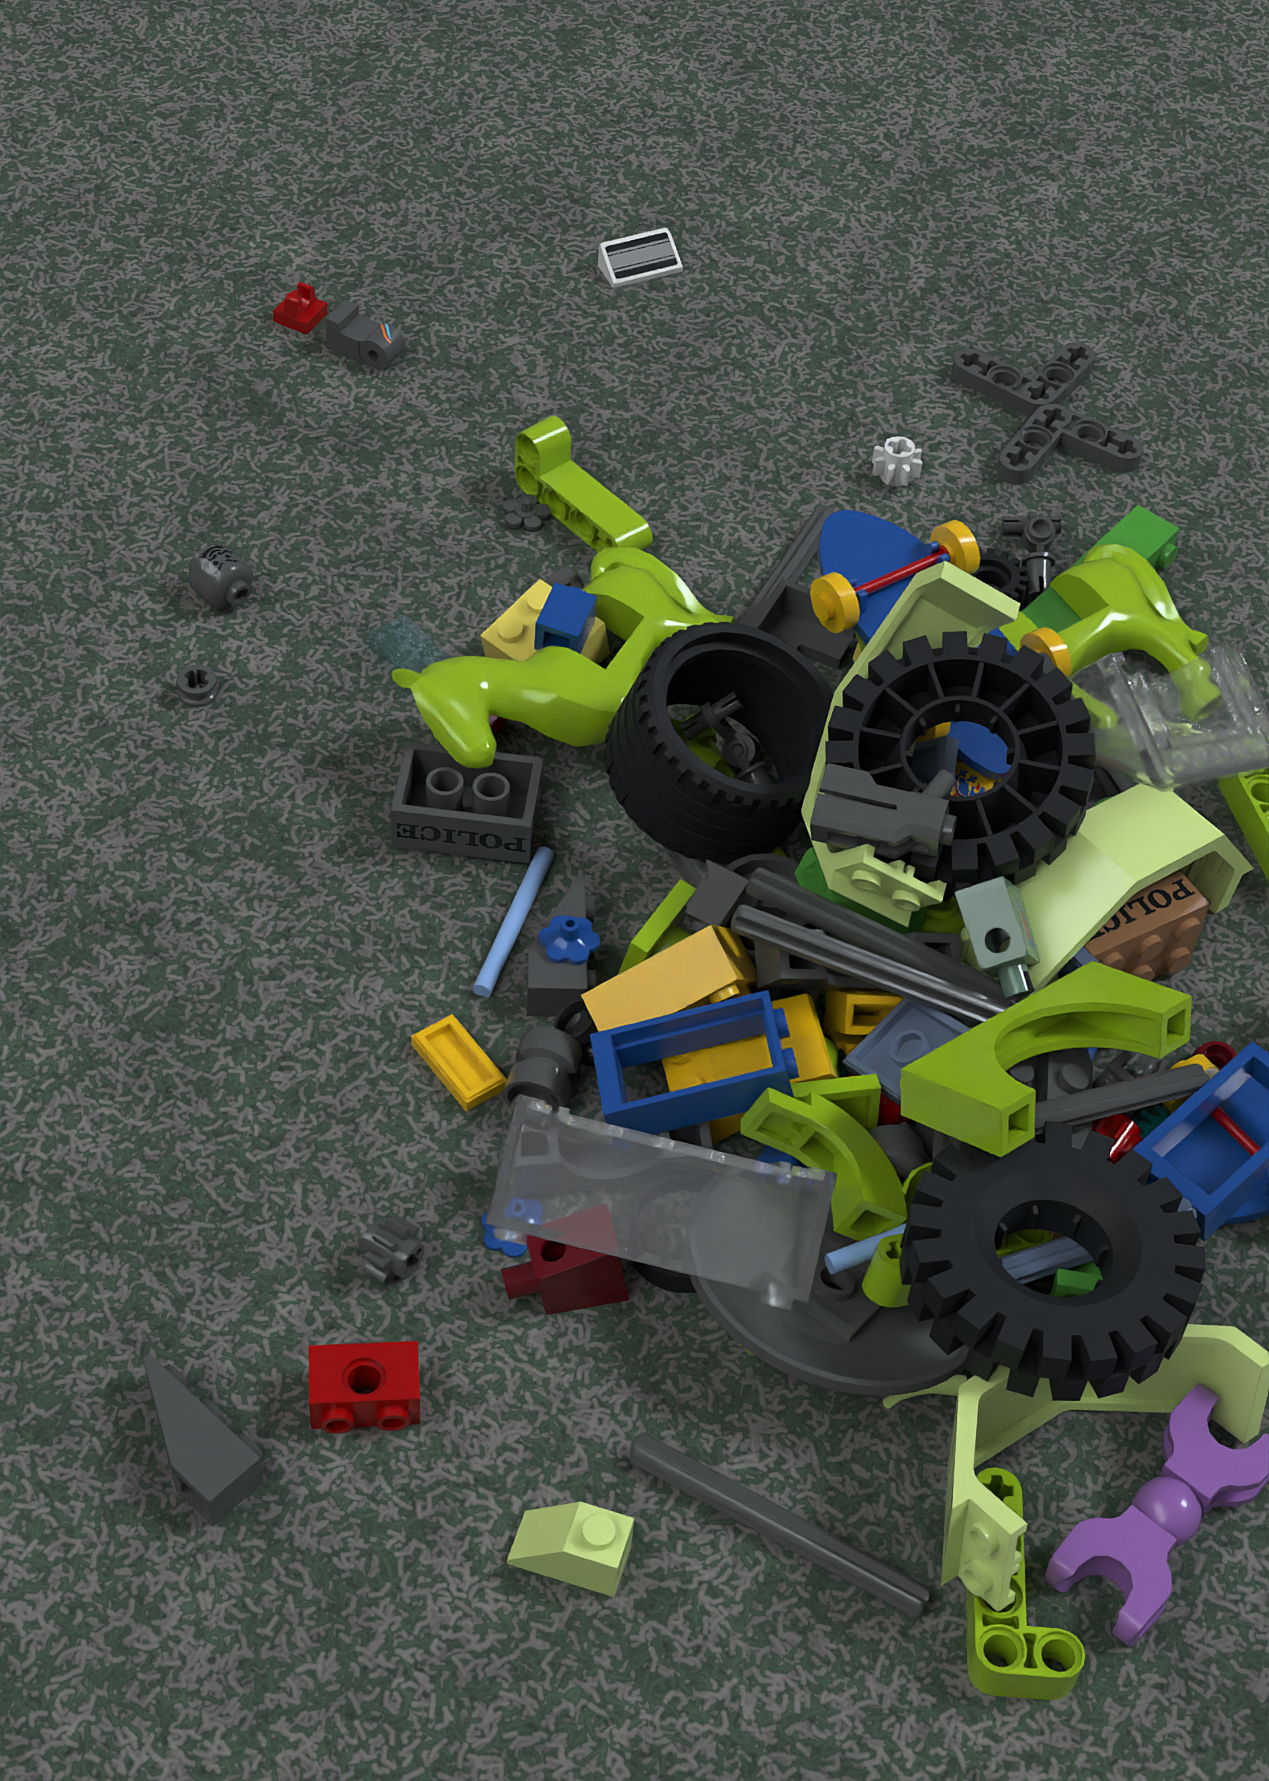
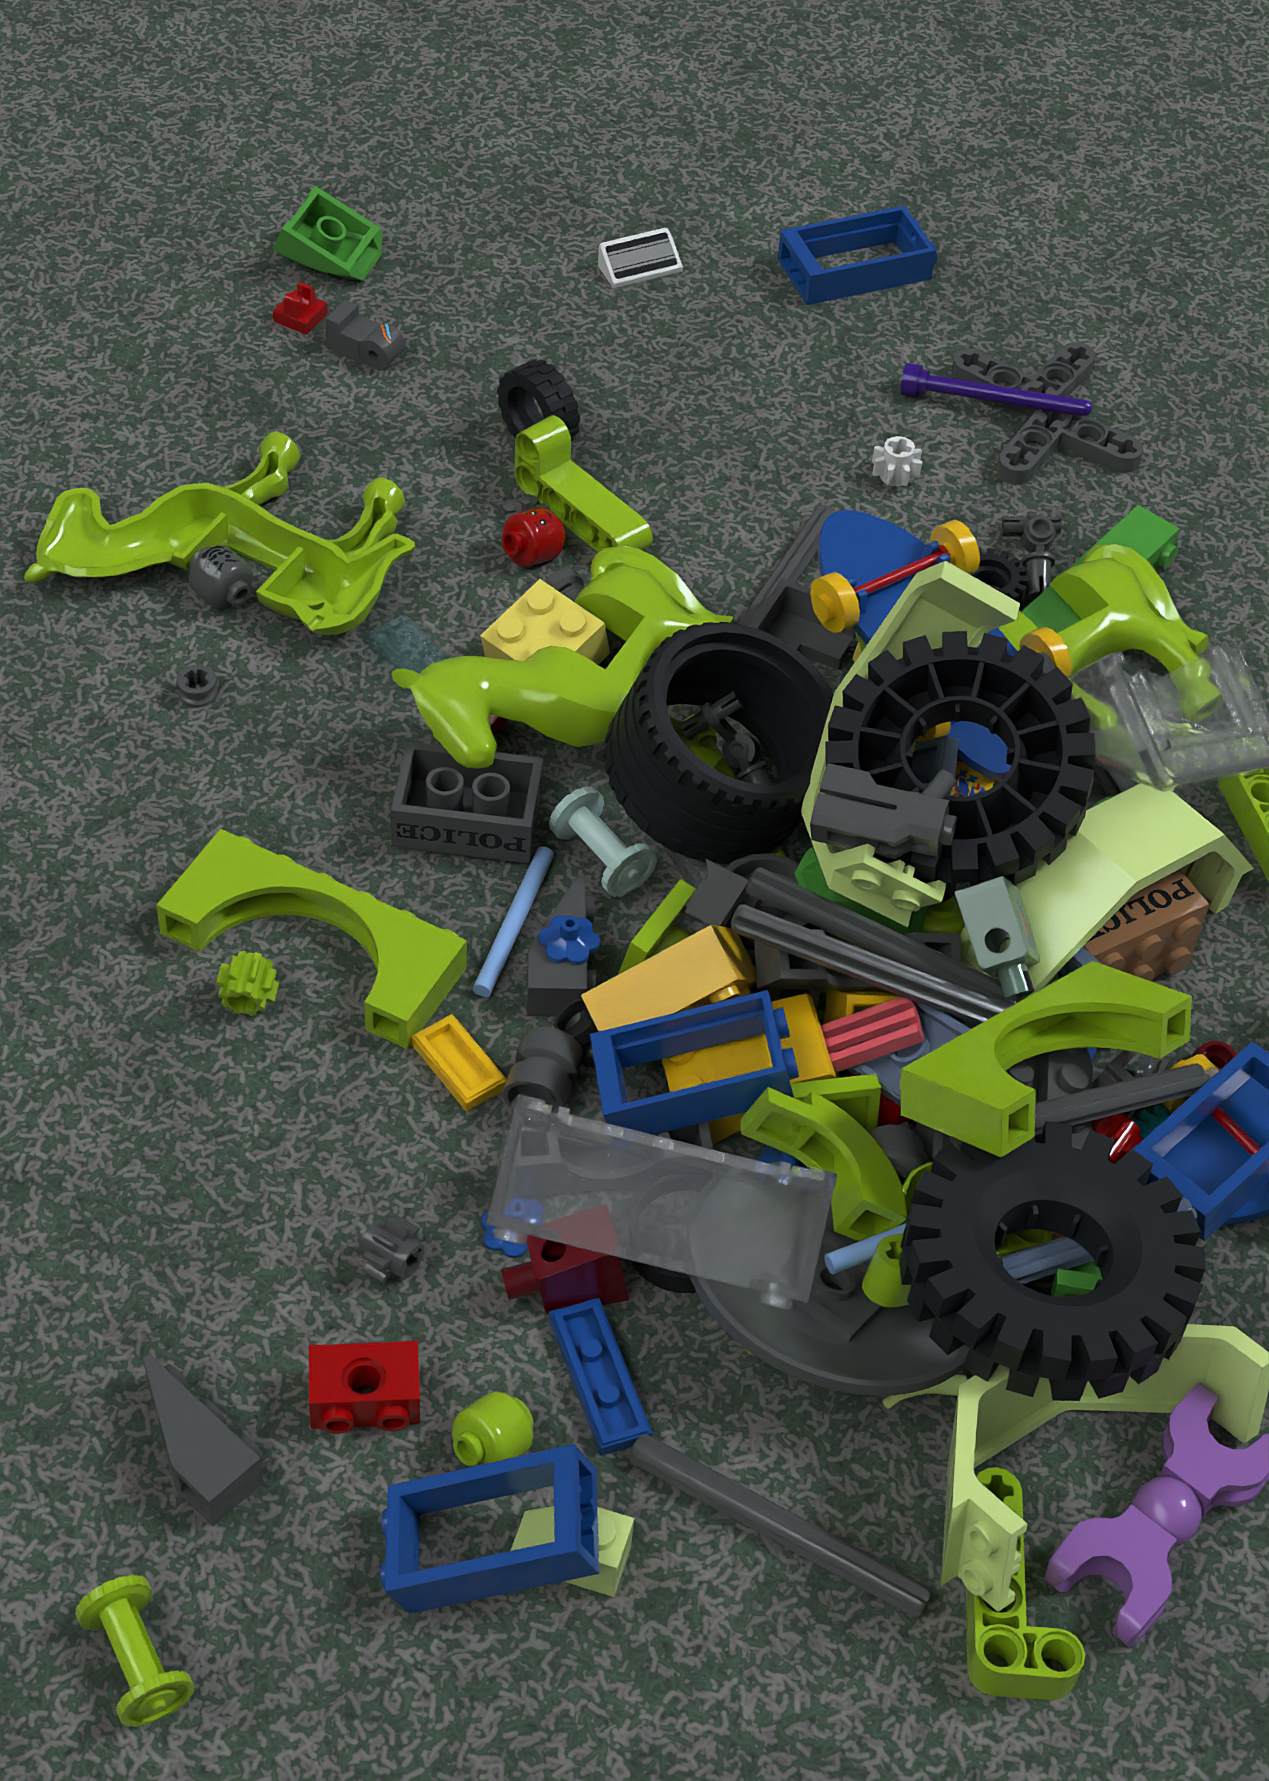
(152, 1691): none -> lime hose
(243, 882): none -> lime arch
(247, 983): none -> lime gear
(315, 579): none -> lime animal
(330, 238): none -> bright green slope
(492, 1430): none -> lime head
(533, 537): none -> red head
(549, 389): none -> black tyre
(565, 618): blue brick -> none
(568, 1558): none -> blue window
(579, 816): none -> light aqua hose
(599, 1376): none -> blue tile
(804, 243): none -> blue window
(868, 1027): none -> coral tile
(917, 381): none -> dark purple piece

